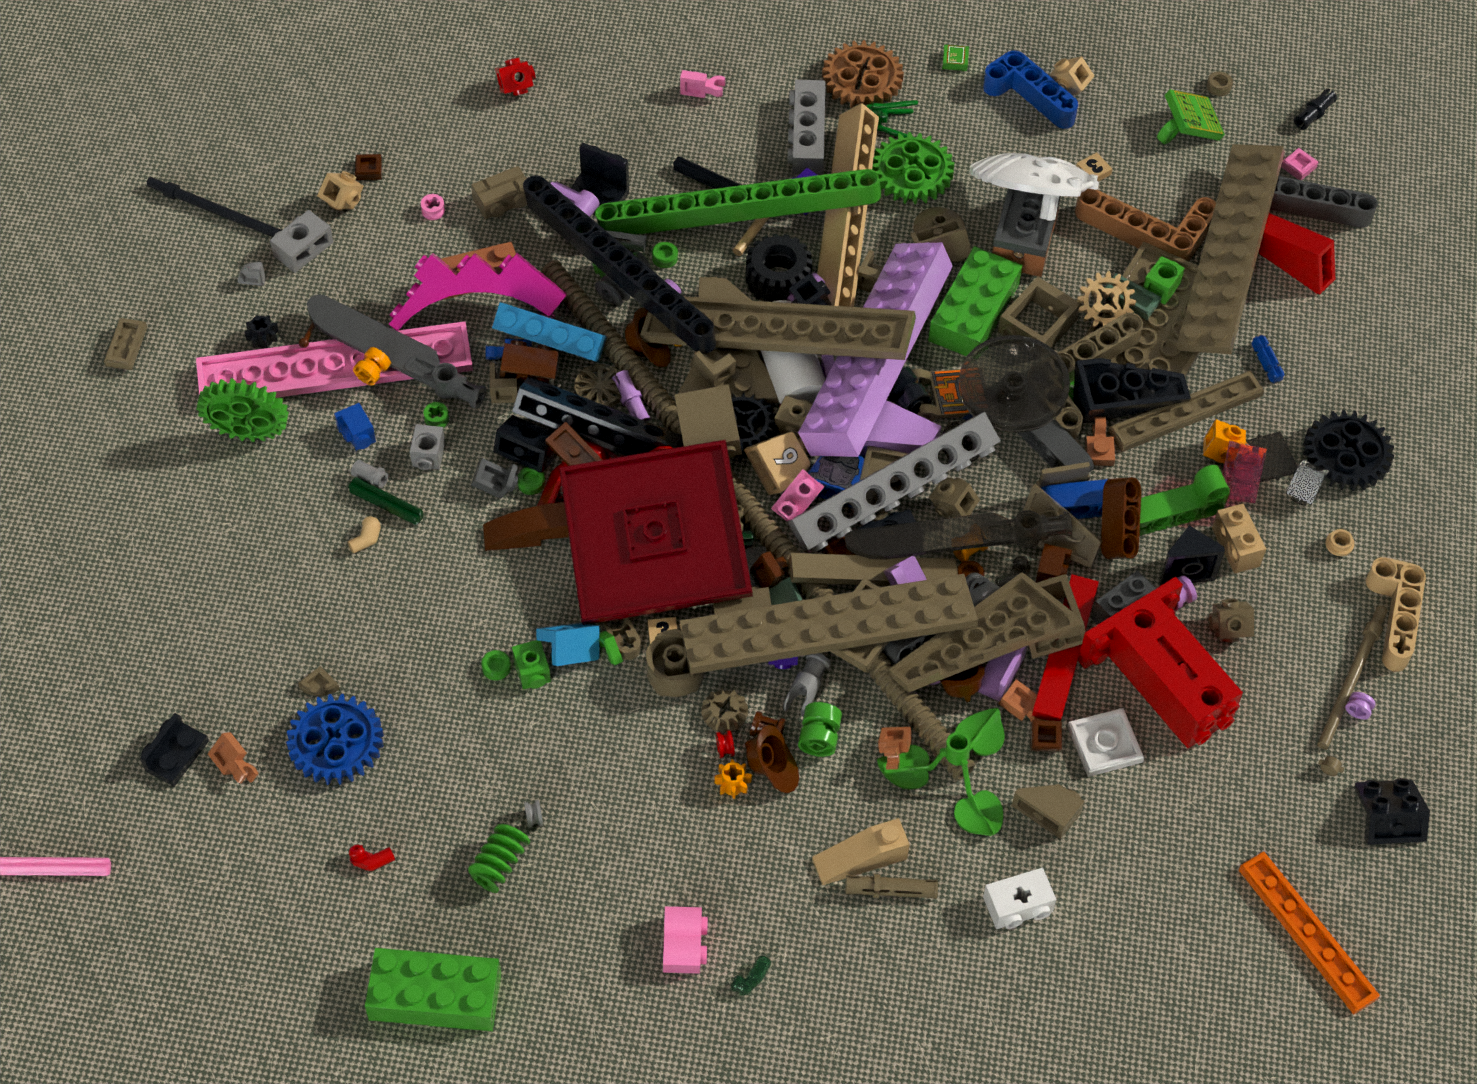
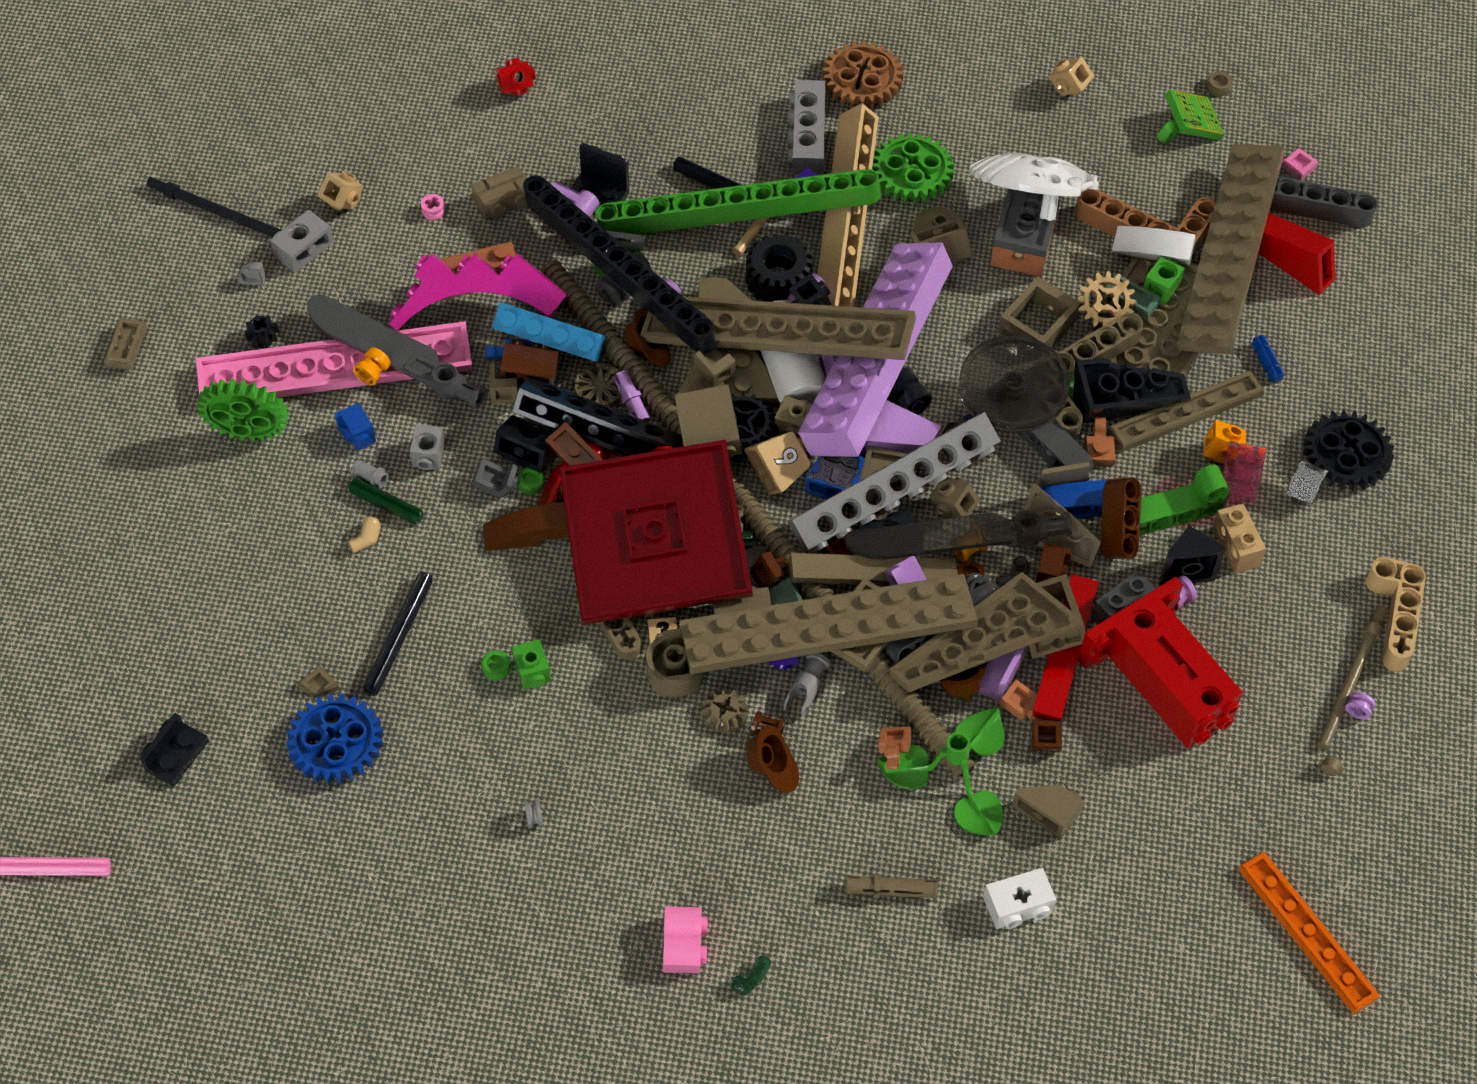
(229, 756): nougat plate -> none
(304, 342): reddish brown hinge -> none
(368, 167): reddish brown tile -> none
(369, 861): red arm -> none
(398, 633): none -> black axle
(433, 989): bright green brick -> none
(436, 408): bright green bush -> none
(495, 856): bright green piece -> none
(571, 642): dark azure panel -> none
(608, 641): bright green tile -> none
(664, 255): bright green tile -> none
(698, 85): bright pink plate -> none
(725, 744): red bush -> none
(736, 771): light orange gear -> none
(797, 496): bright pink hips -> none
(820, 729): bright green wheel -> none
(863, 852): tan slope -> none
(868, 273): dark tan panel -> none
(883, 110): green plant -> none
(945, 394): flag -> none
(955, 57): bright green tile -> none
(975, 301): bright green brick -> none
(1034, 85): blue beam -> none
(1095, 165): tan tile -> none
(1105, 742): white tile -> none
(1154, 243): none -> white slope
(1232, 620): dark tan brick -> none
(1278, 457): clear smoke piece -> none
(1315, 109): black pin -> none
(1340, 536): tan plate -> none
(1393, 811): black bracket -> none

